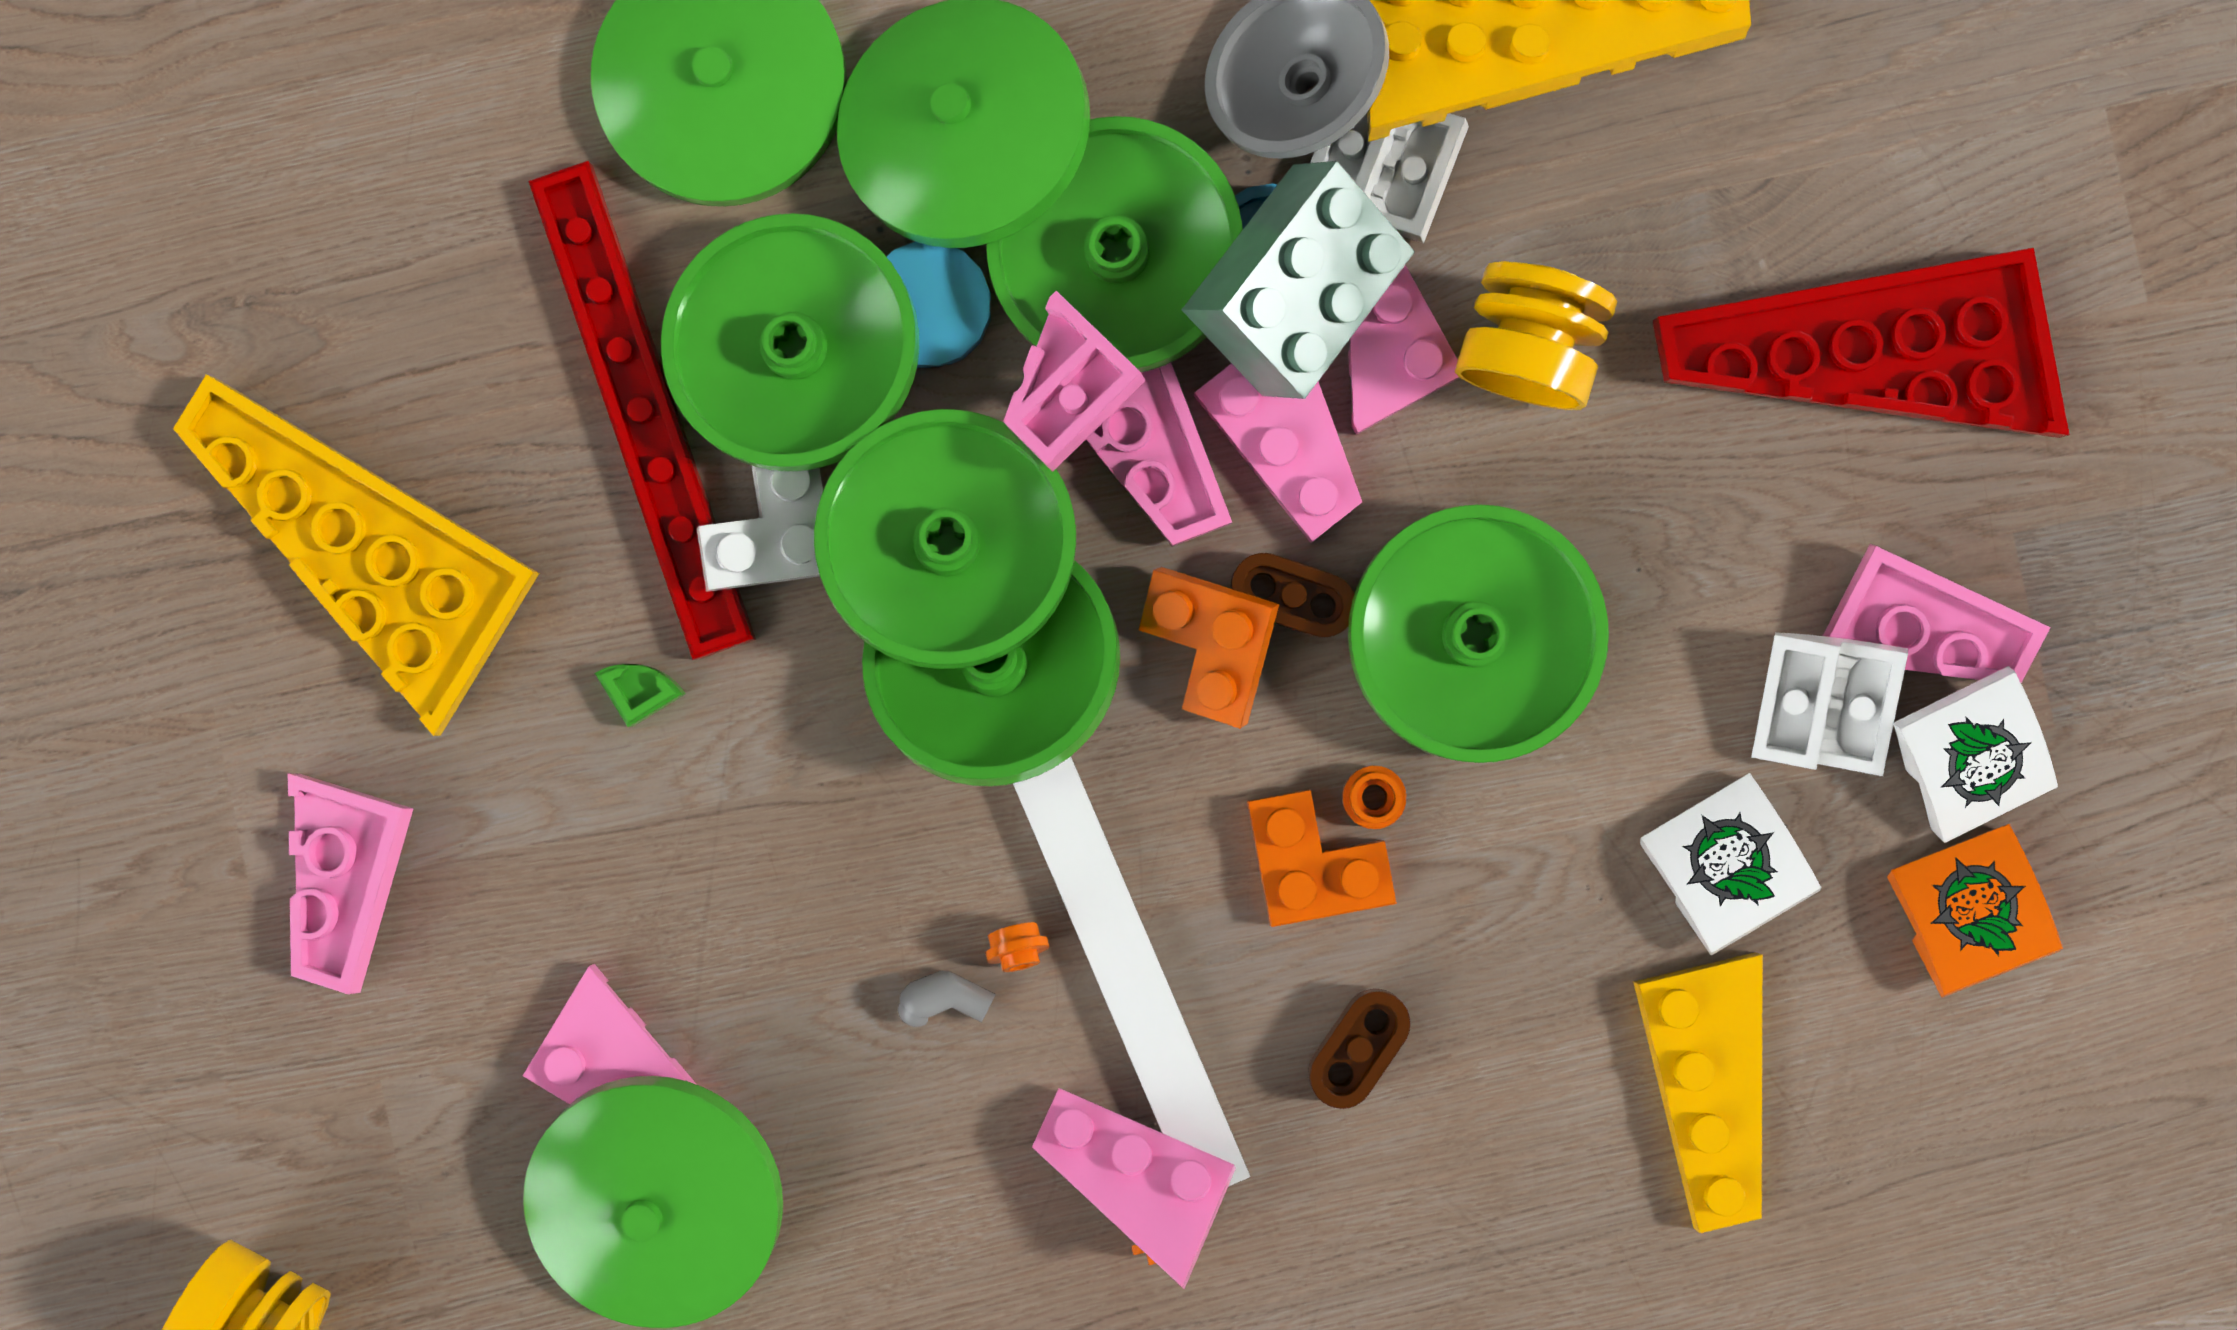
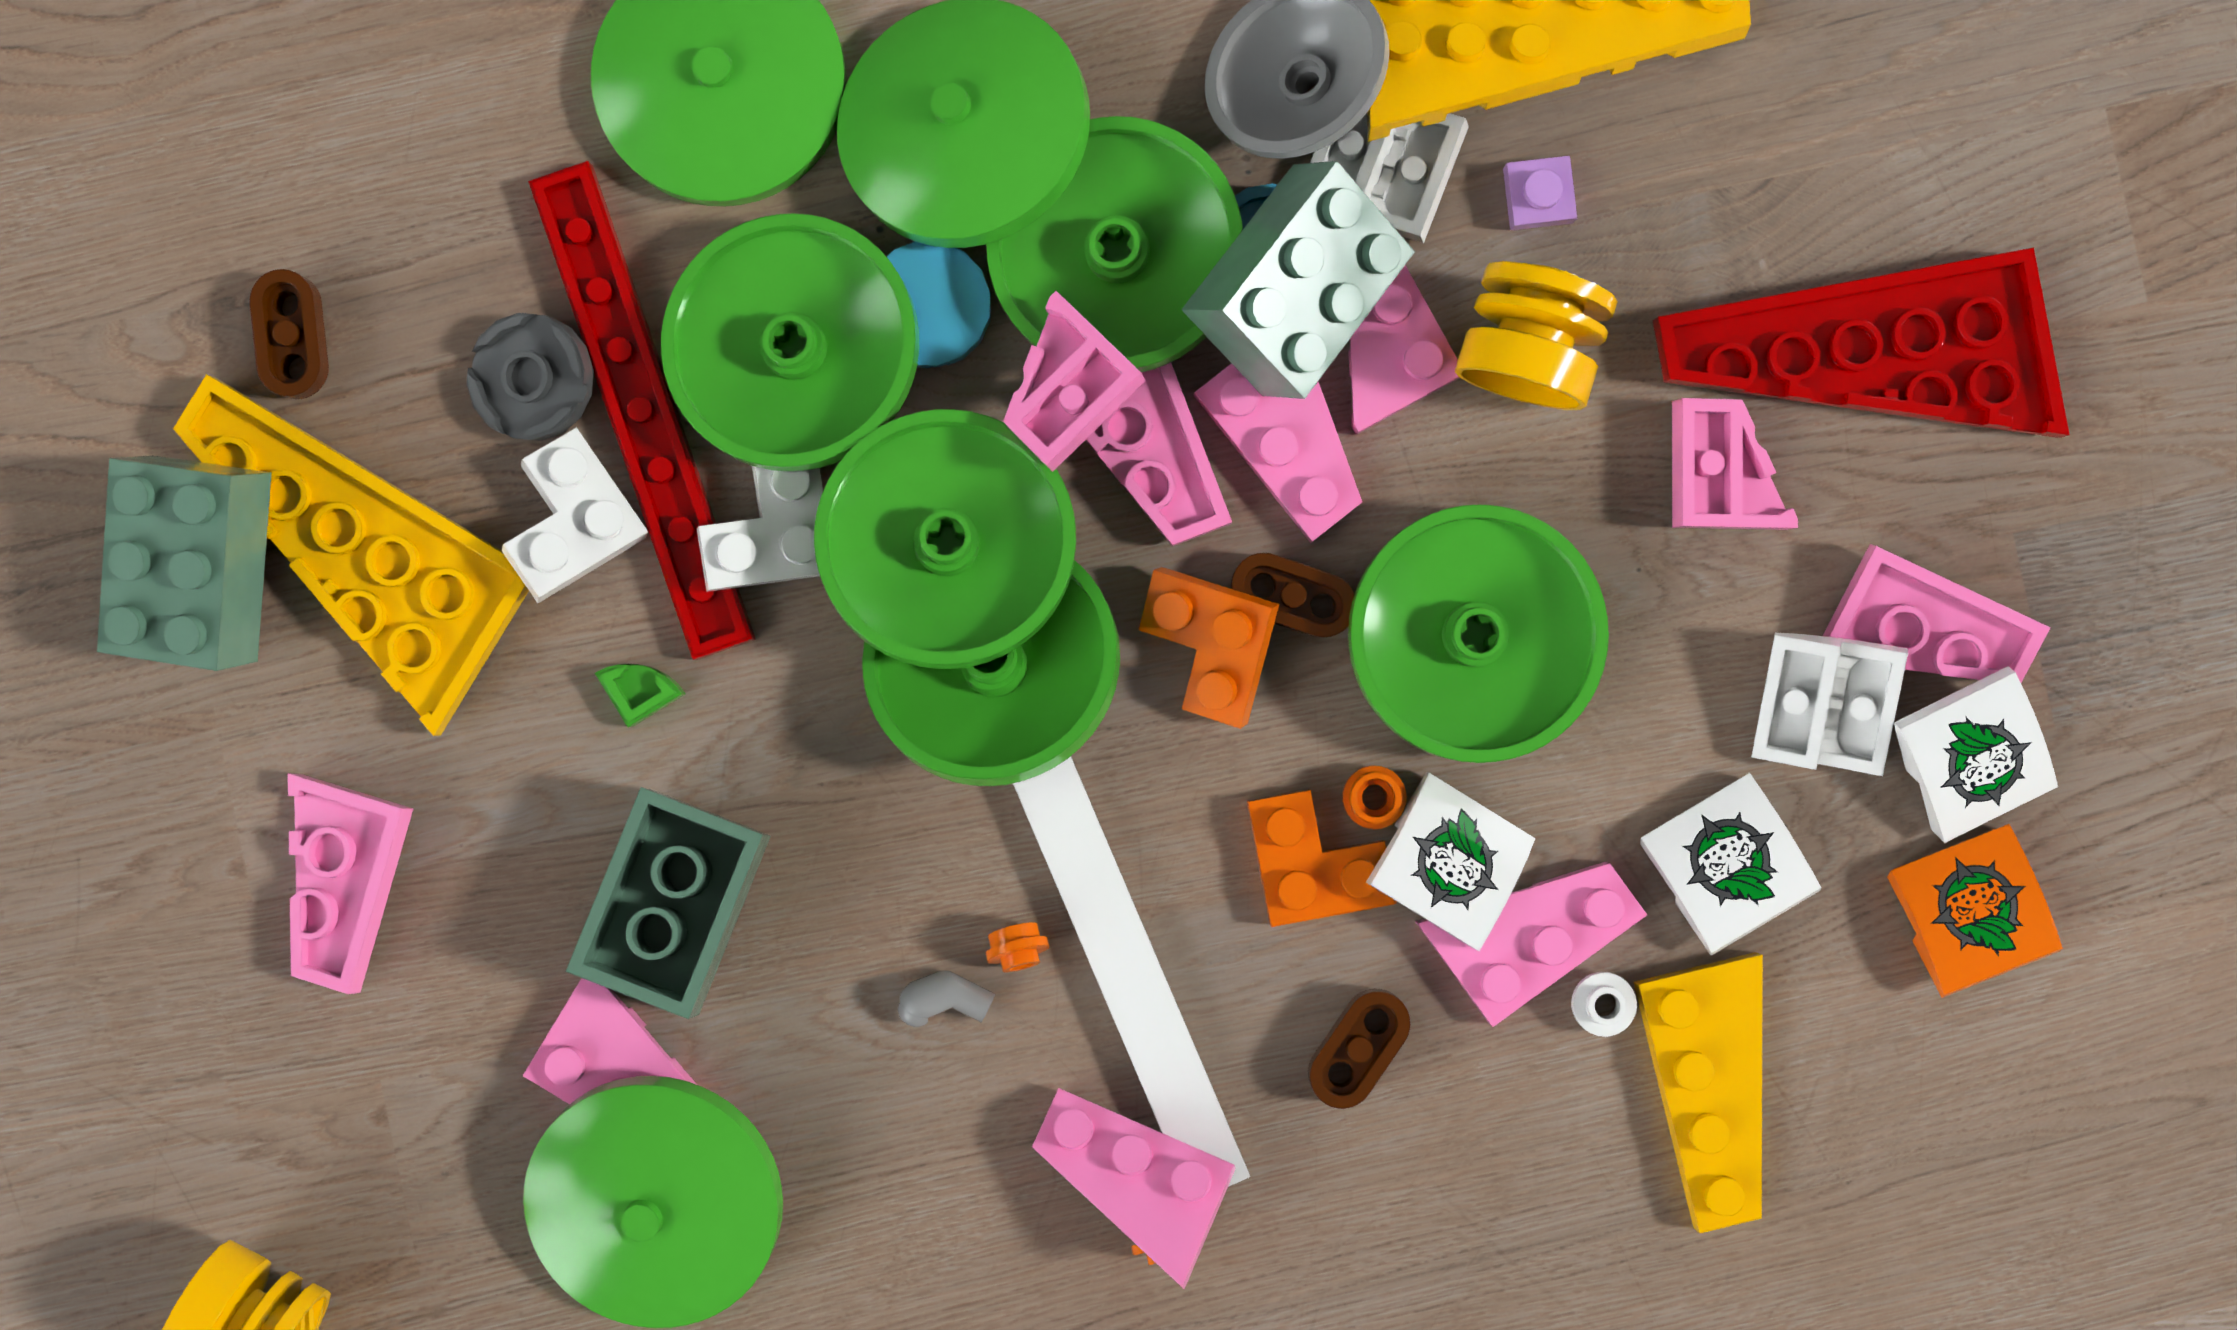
(183, 562): none -> sand green brick
(284, 338): none -> reddish brown plate
(530, 377): none -> dark grey tile
(587, 523): none -> white plate
(668, 903): none -> sand green brick
(1452, 861): none -> white slope
(1539, 938): none -> bright pink wing
(1540, 193): none -> lavender plate
(1584, 1004): none -> white plate
(1721, 470): none -> bright pink wing

